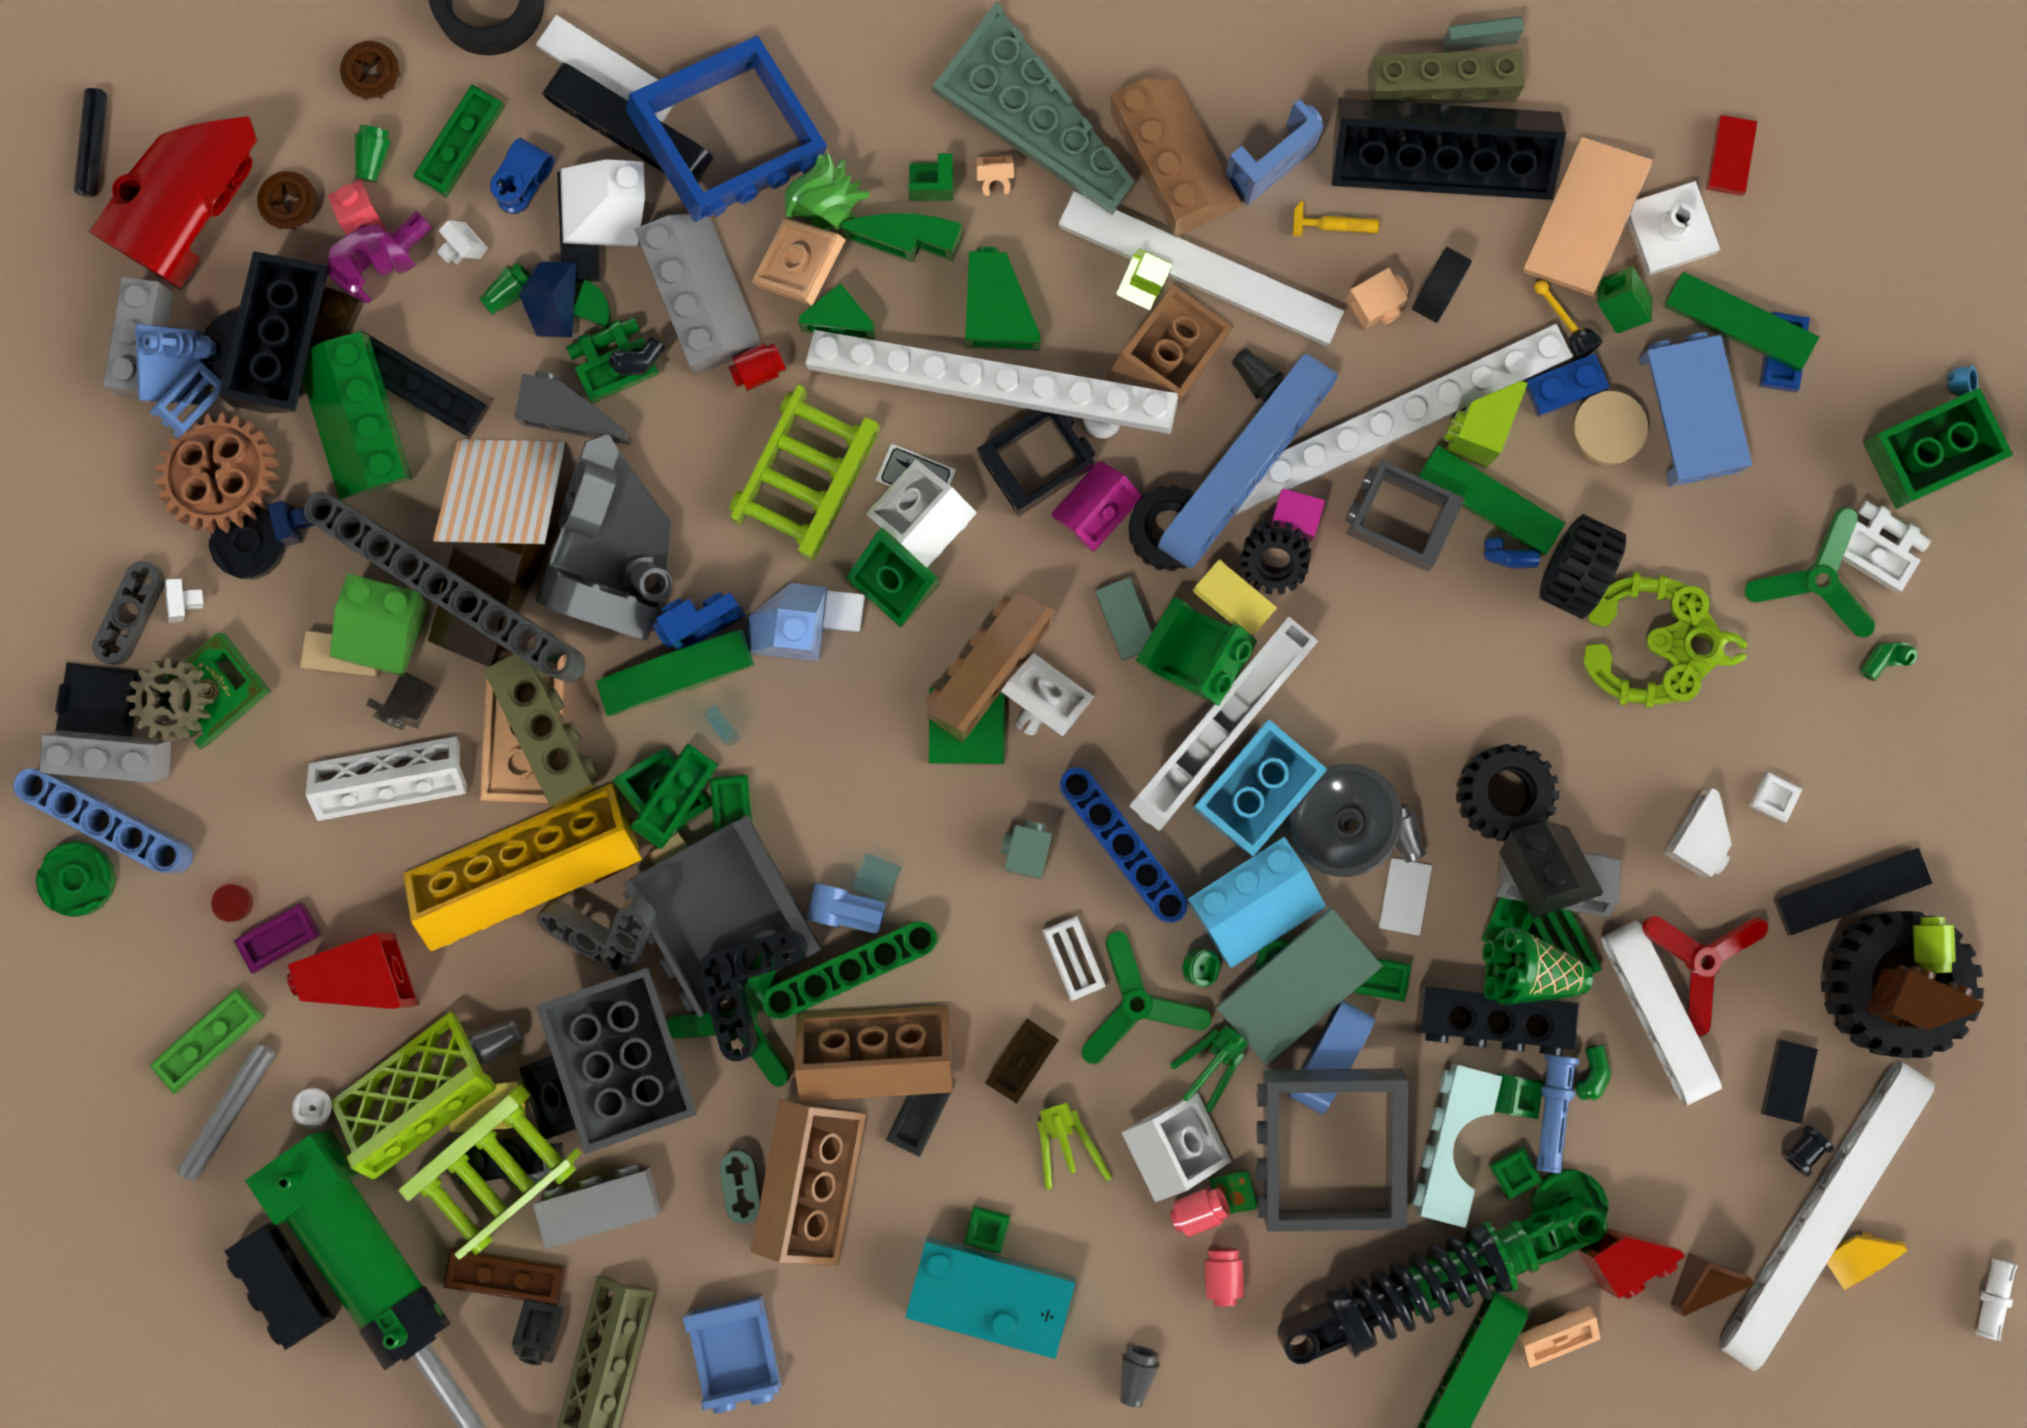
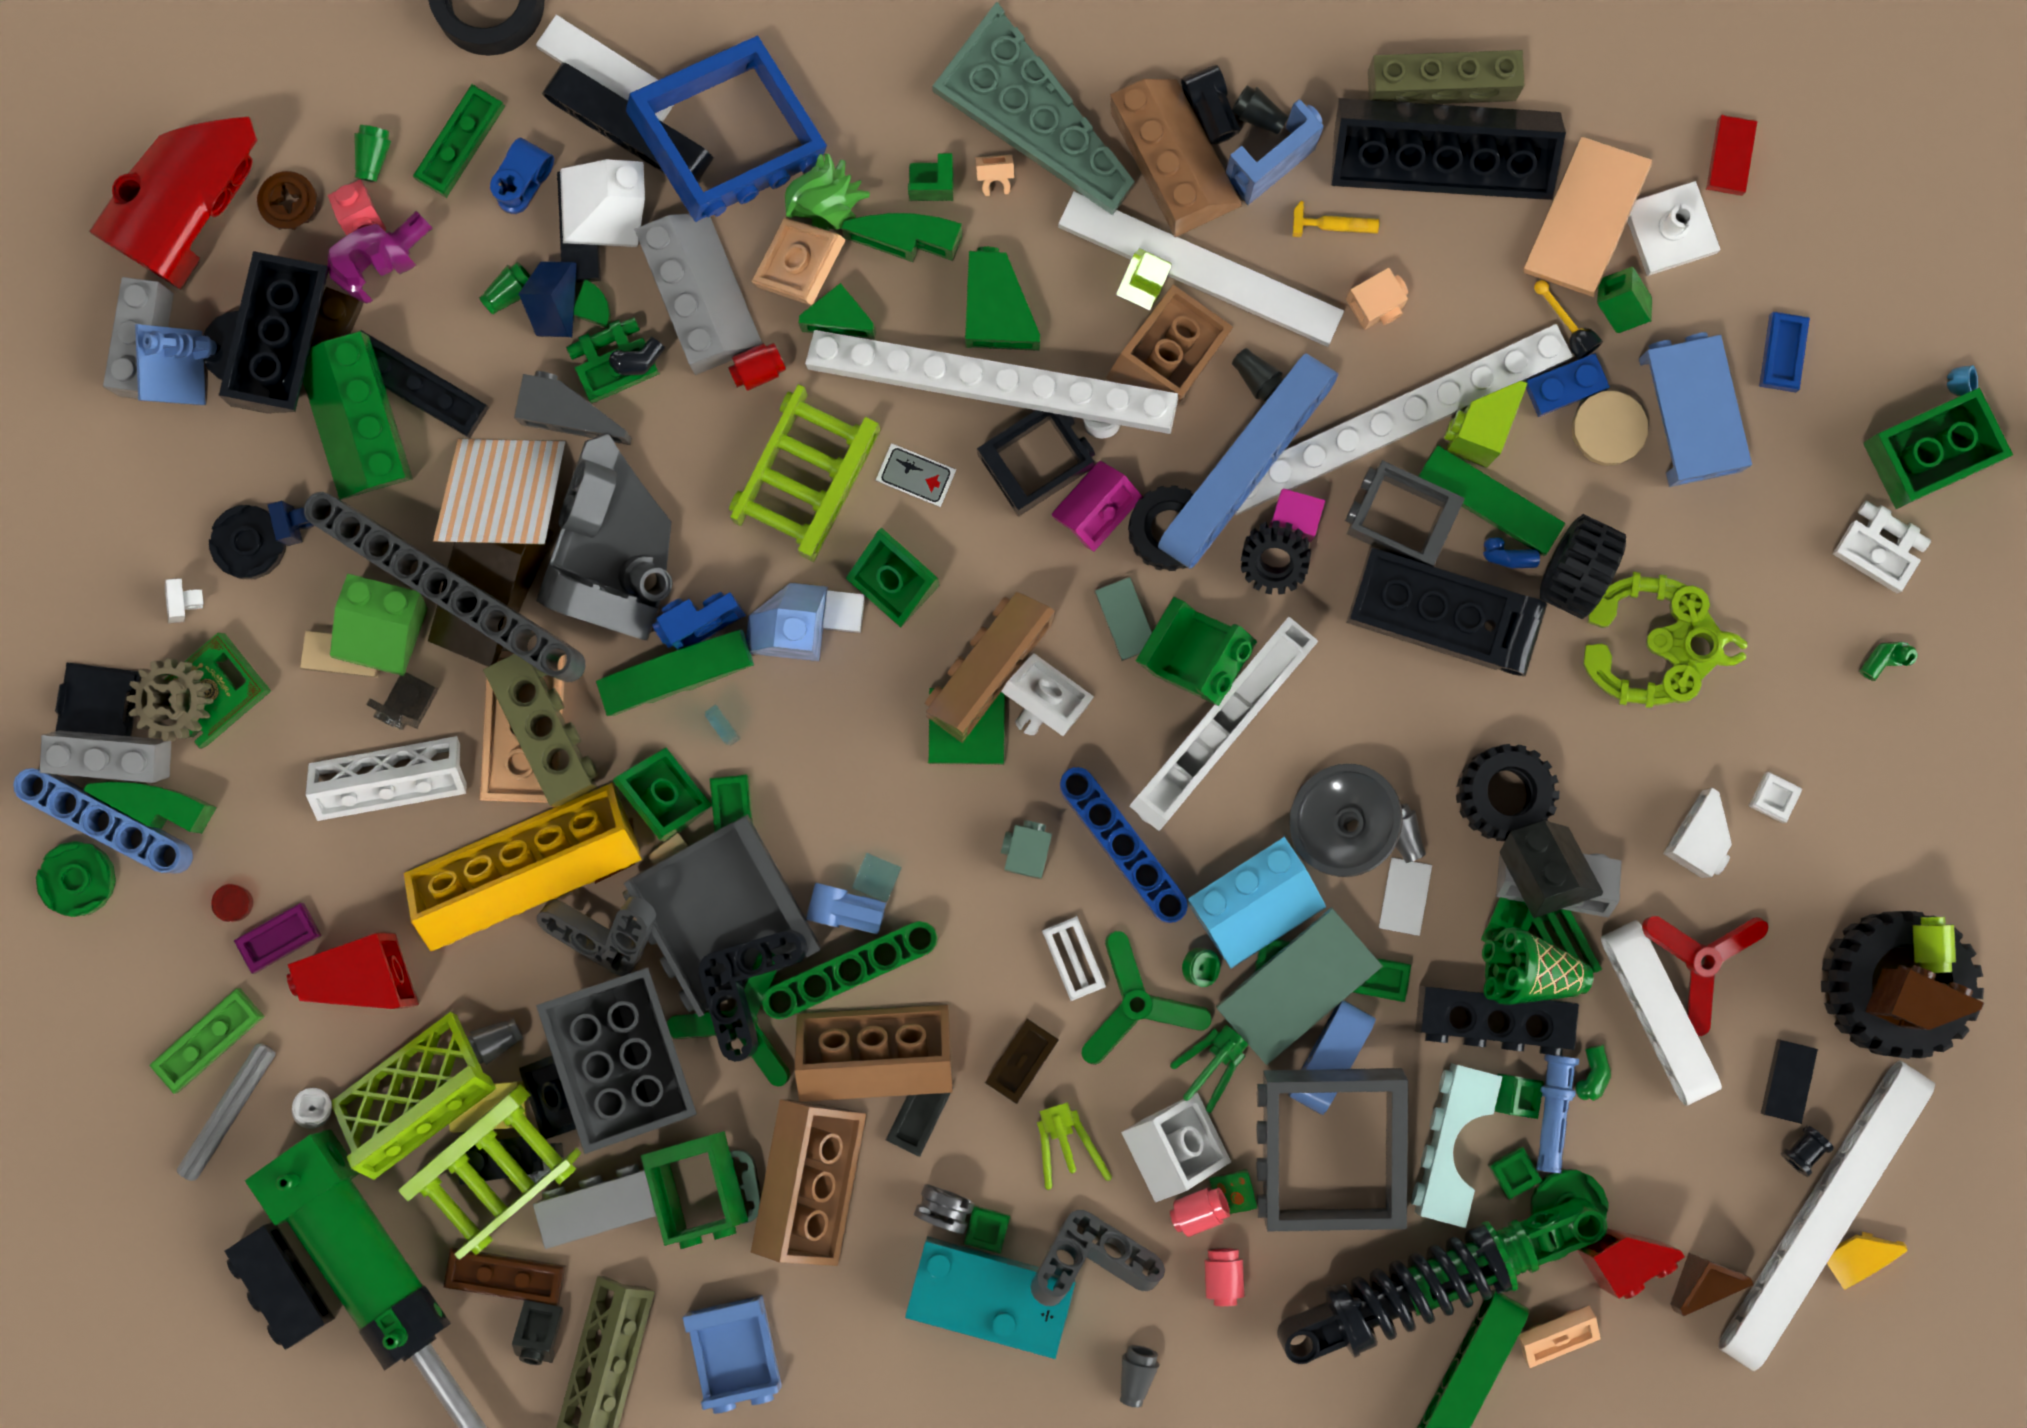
(90, 142): black axle -> none
(121, 598): dark grey beam -> none
(154, 804): none -> green slope
(170, 418): medium blue tile -> none
(184, 481): nougat gear -> none
(369, 54): reddish brown gear -> none
(460, 243): white tile -> none
(666, 1198): none -> green window
(674, 796): green tile -> none
(921, 512): white slope -> none
(946, 1204): none -> flat silver wheel
(1082, 1246): none -> dark grey beam
(1207, 95): none -> black piece
(1234, 598): light yellow panel -> none
(1259, 110): none -> pearl dark grey cone
(1259, 788): medium azure slope -> none
(1441, 284): black tyre -> none
(1446, 612): none -> black hinge
(1483, 34): sand green tile -> none
(1741, 321): green tile -> none
(1832, 591): green piece -> none
(1853, 891): black tile -> none
(1996, 1299): white pin -> none

